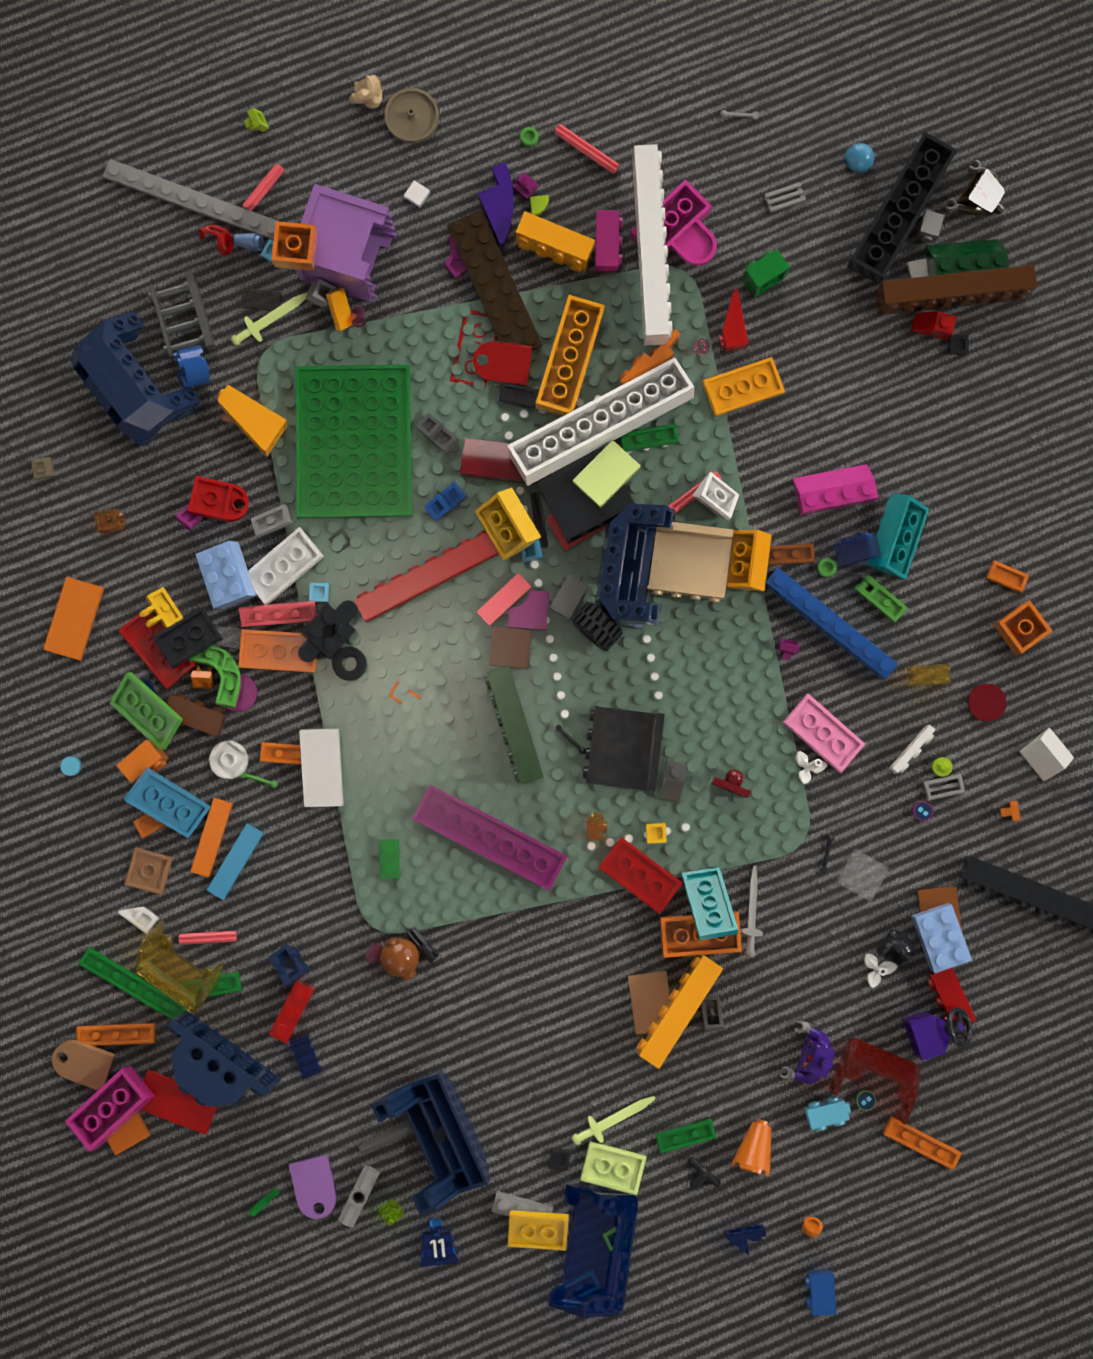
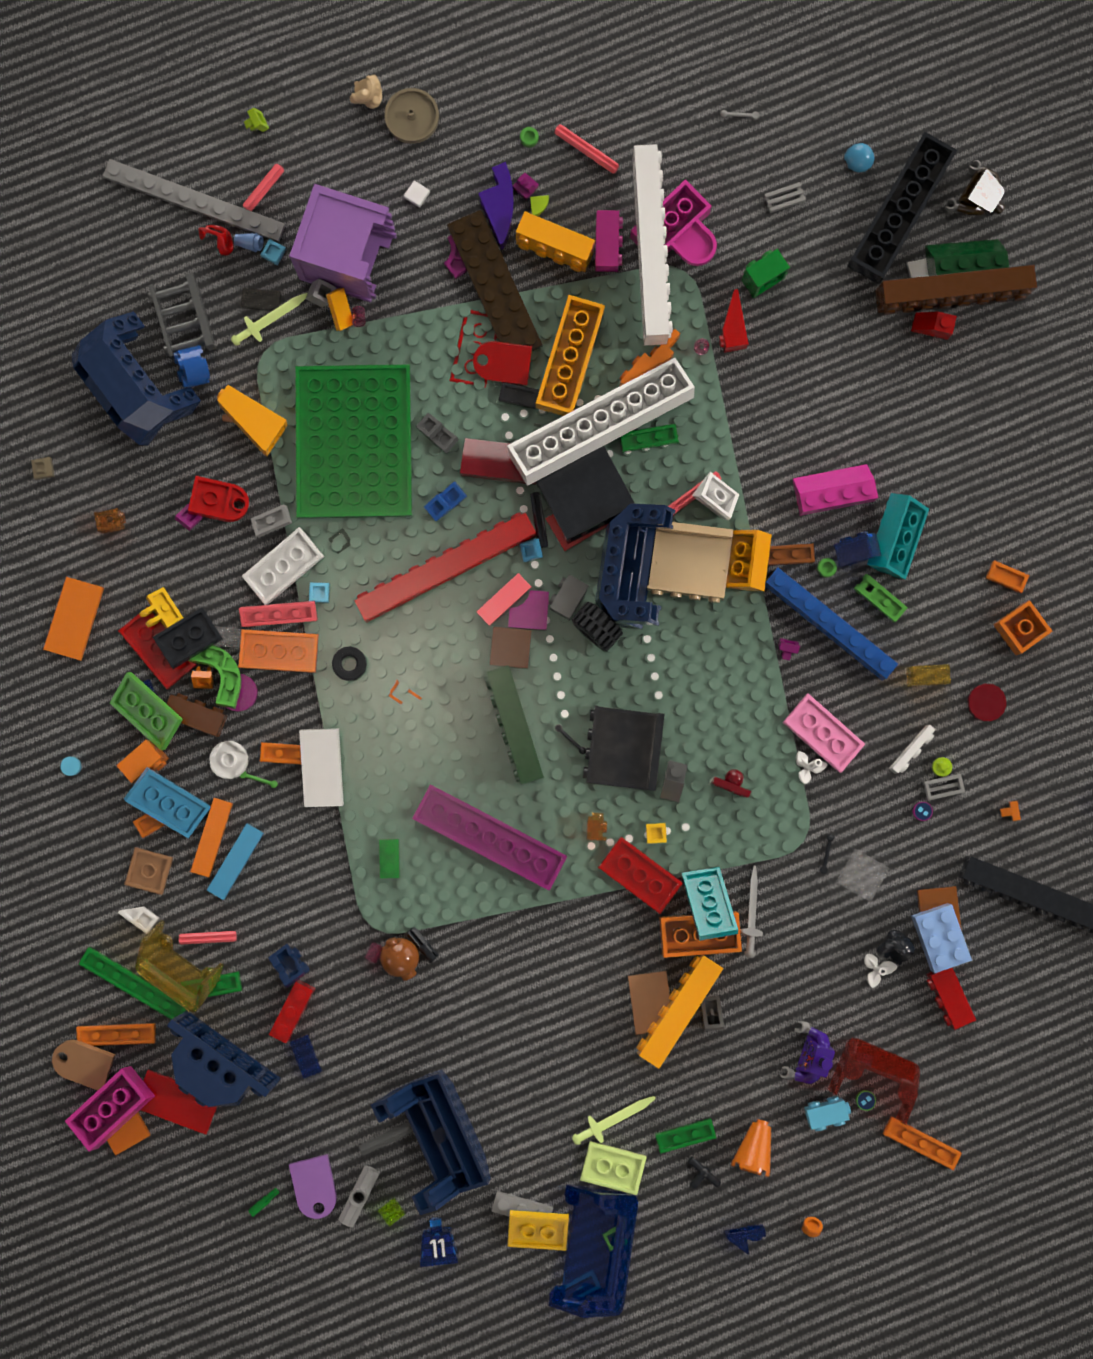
(225, 575): light blue brick -> none
(294, 246): orange brick -> none
(327, 631): black brick -> none
(507, 523): yellow slope -> none
(559, 1158): black tile -> none
(606, 473): yellowish green tile -> none
(743, 386): light orange tile -> none
(821, 1292): blue brick -> none
(930, 226): light grey brick -> none
(931, 1034): dark purple piece -> none
(958, 345): black tile -> none
(1047, 755): white slope -> none

